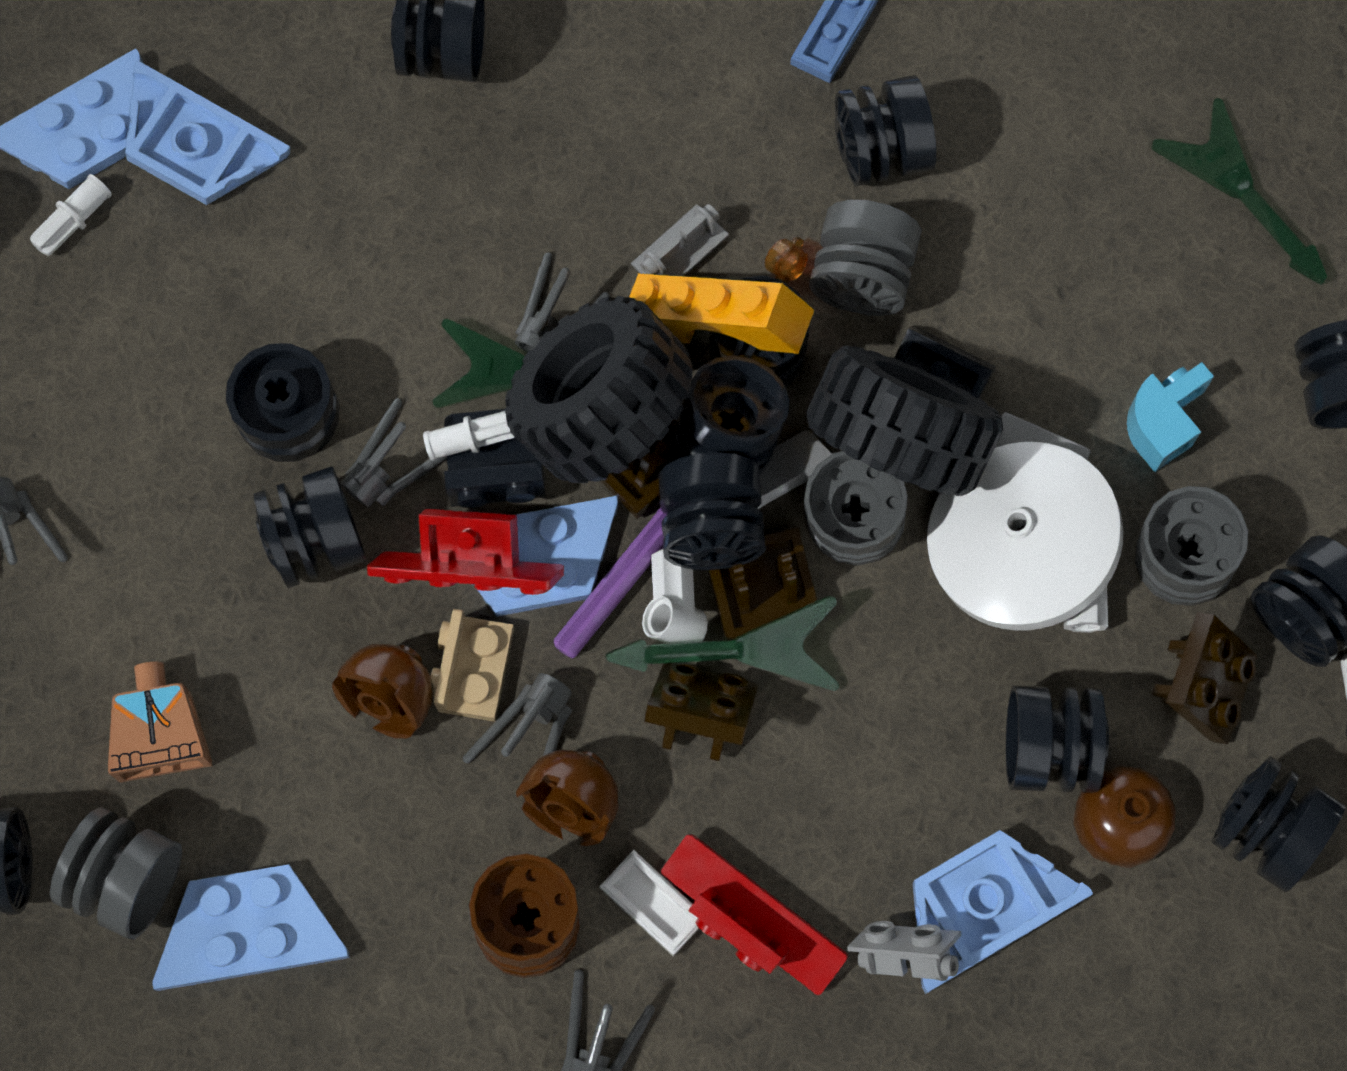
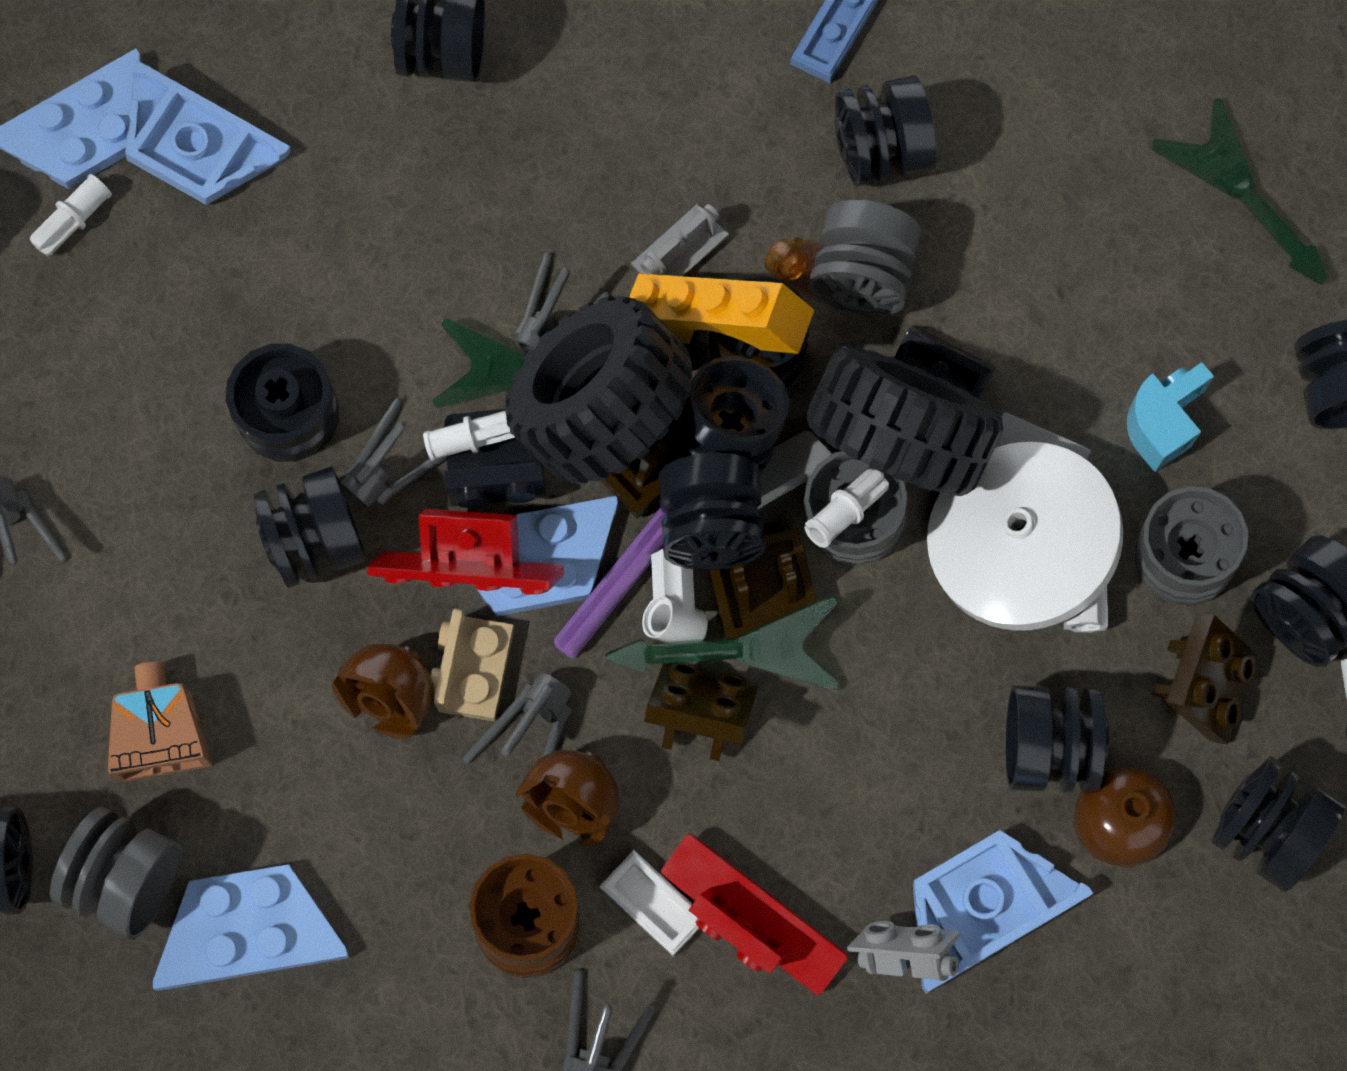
(846, 507): none -> white axle

